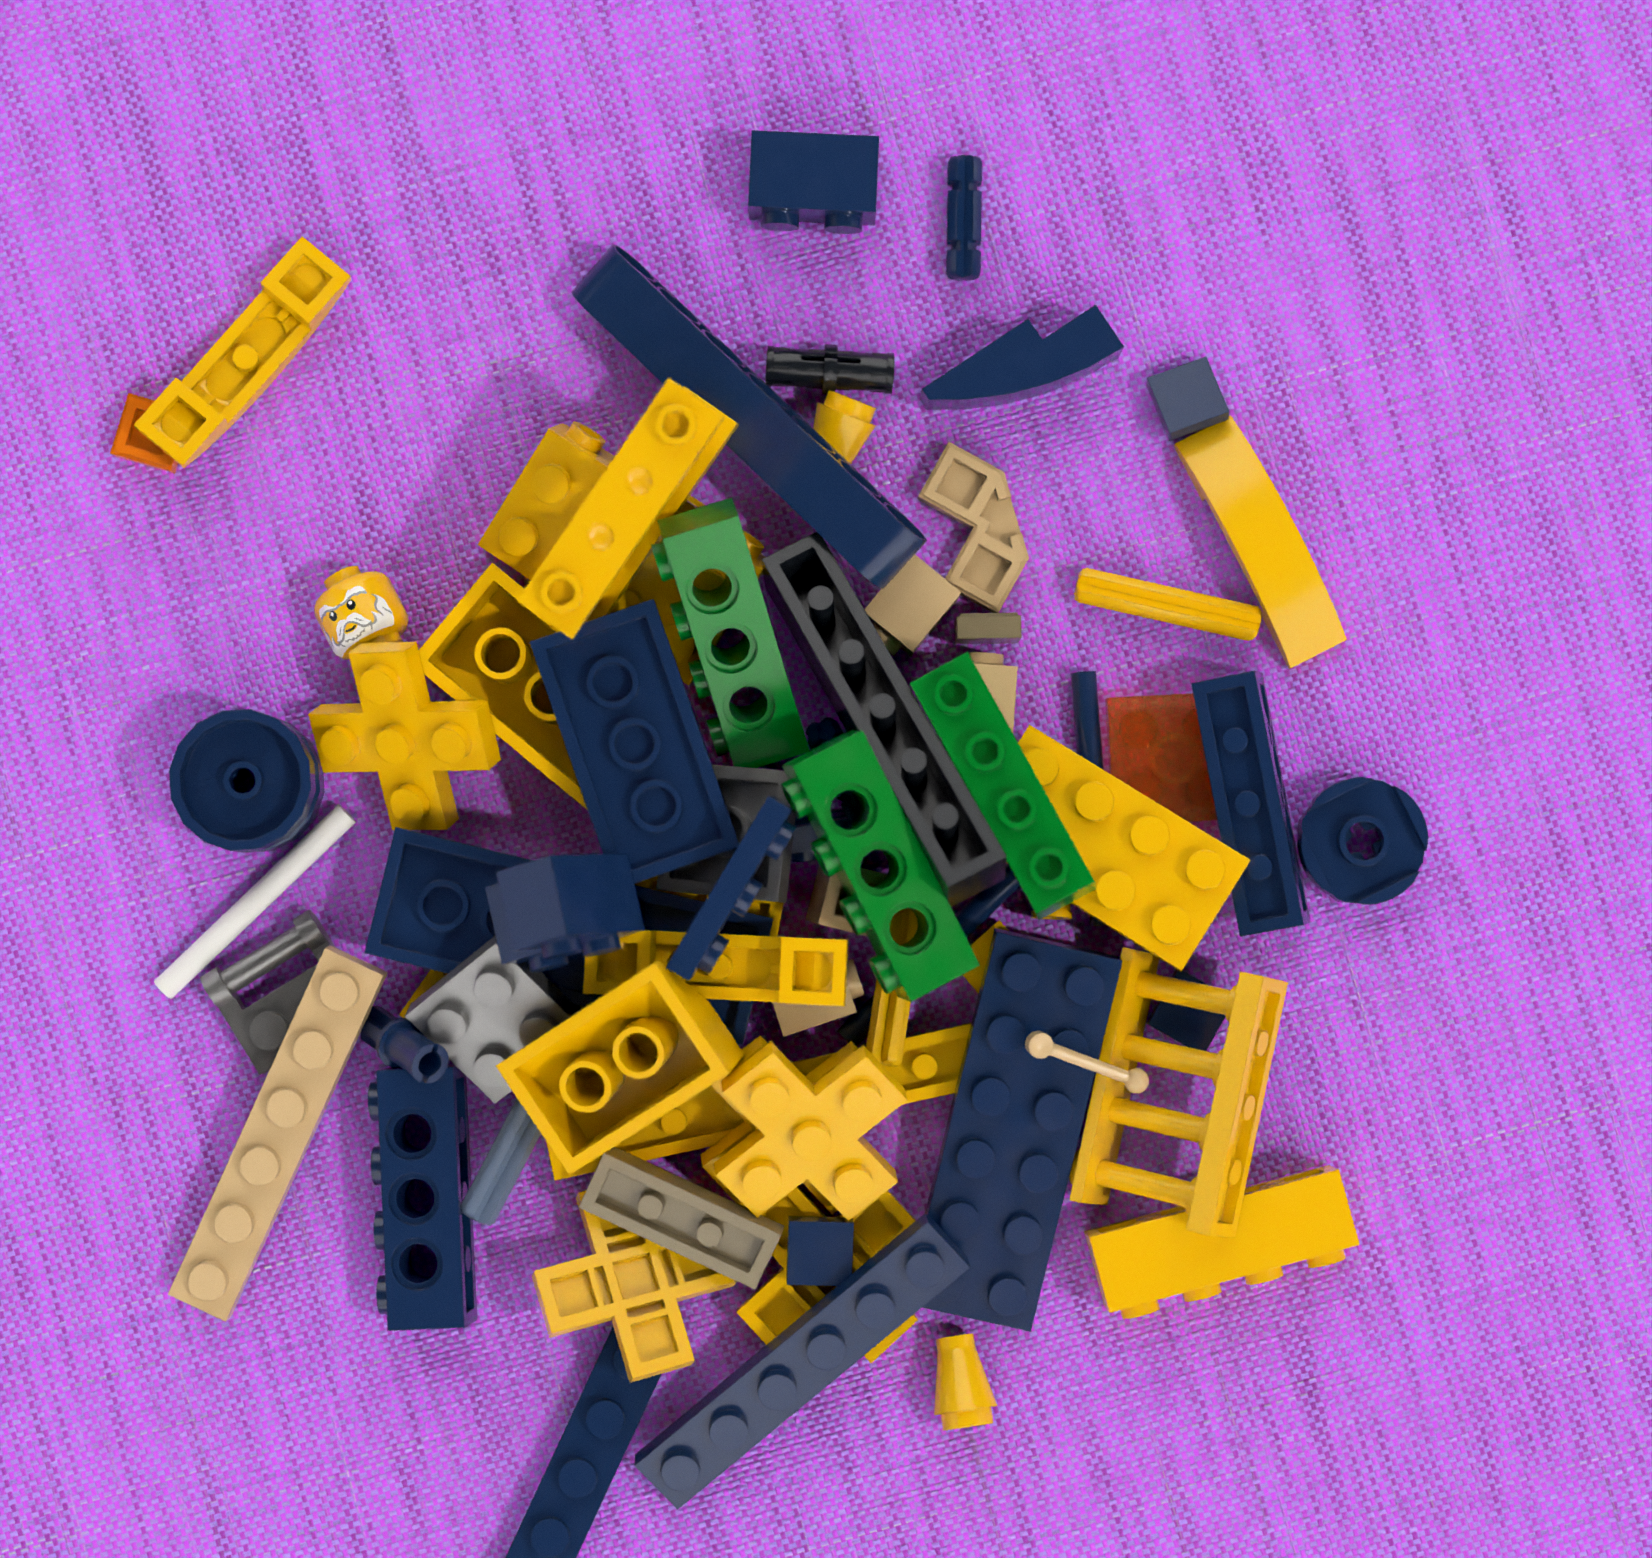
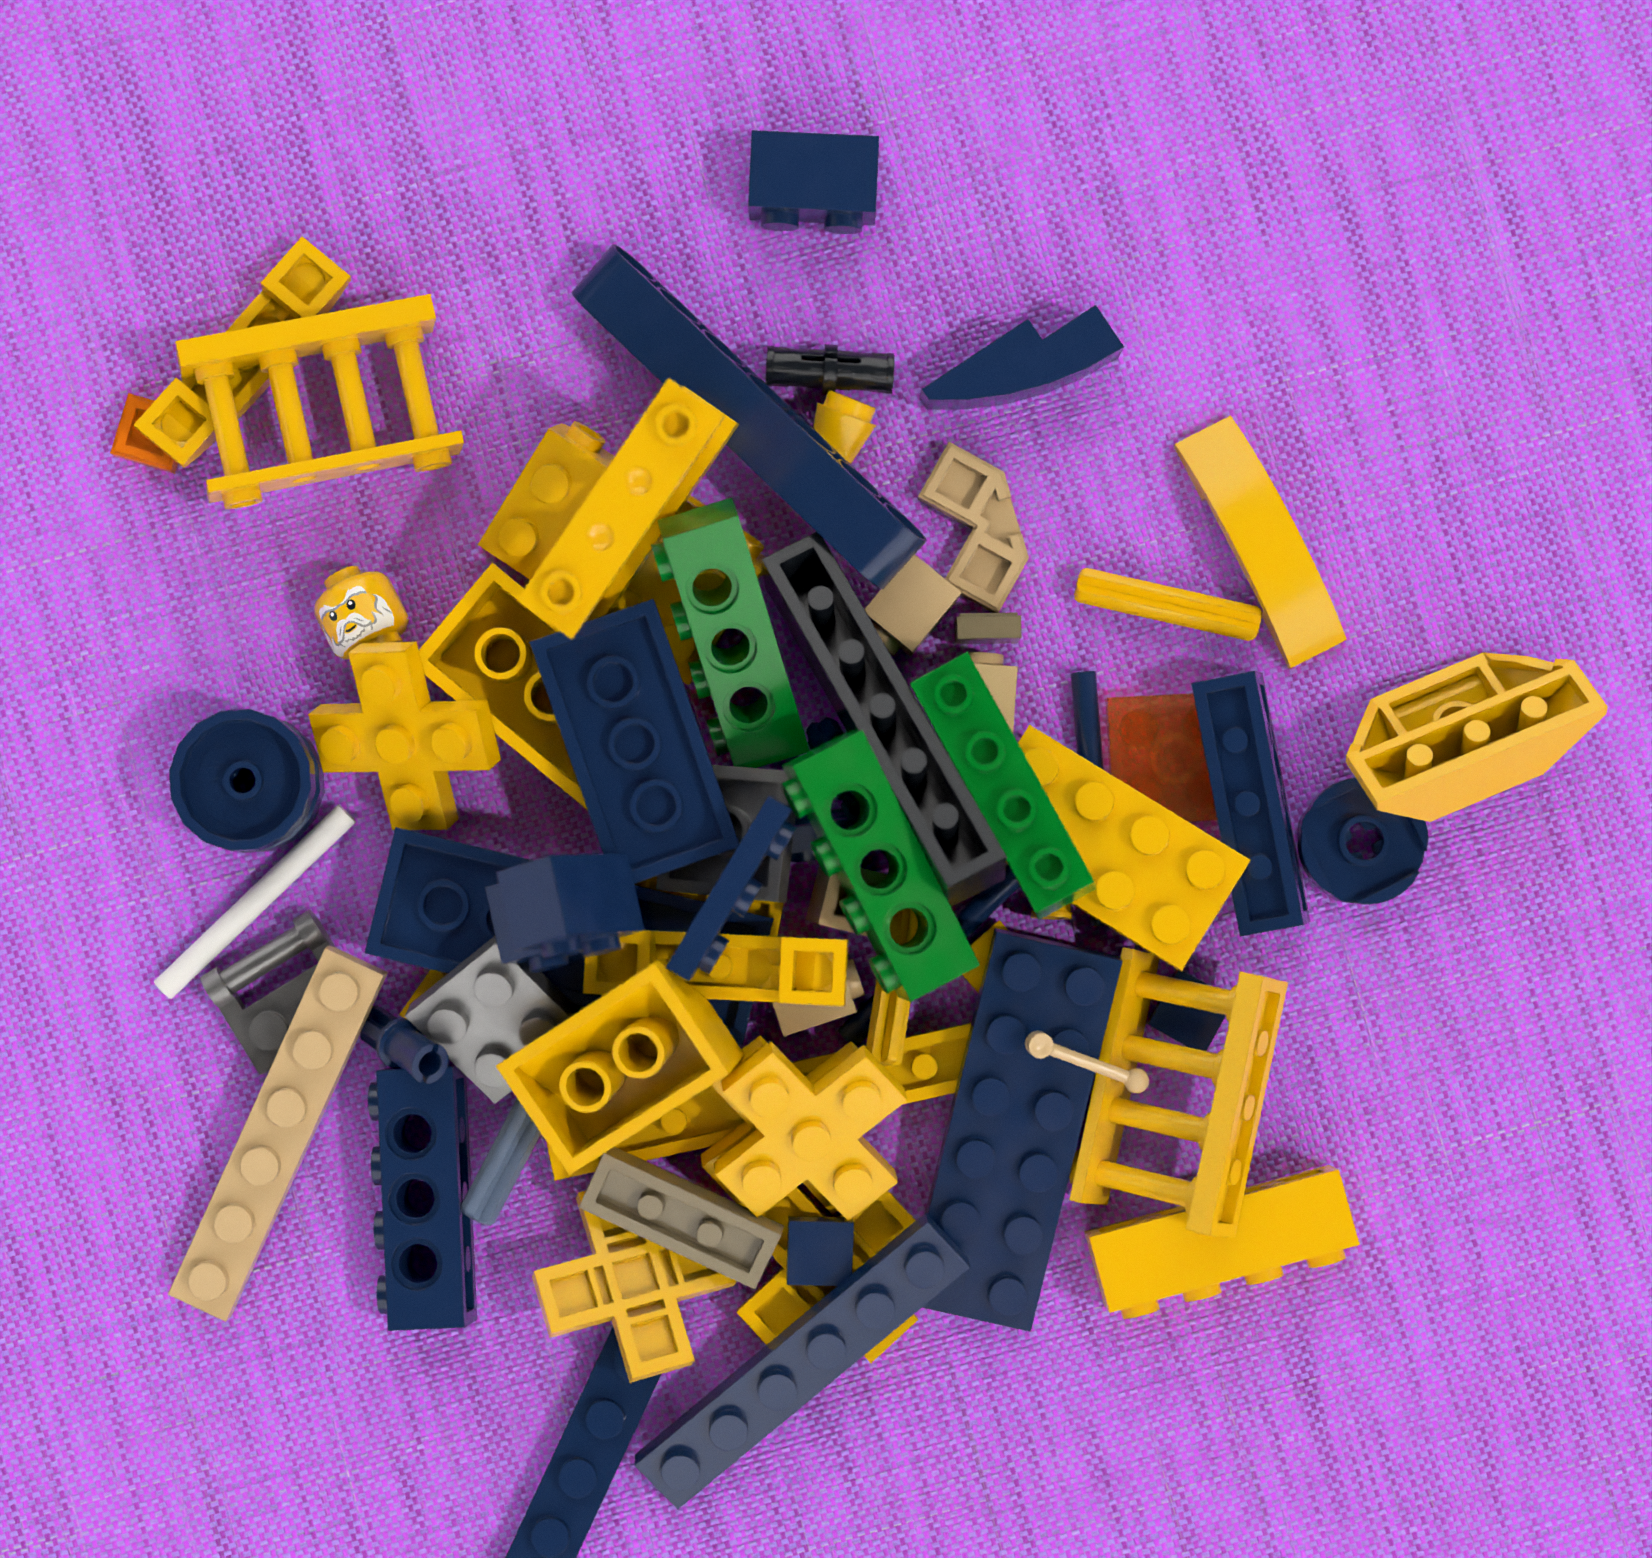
(277, 352): none -> yellow fence
(962, 1386): yellow cone -> none
(964, 218): dark blue axle -> none
(1187, 398): dark blue tile -> none
(1470, 732): none -> yellow wedge

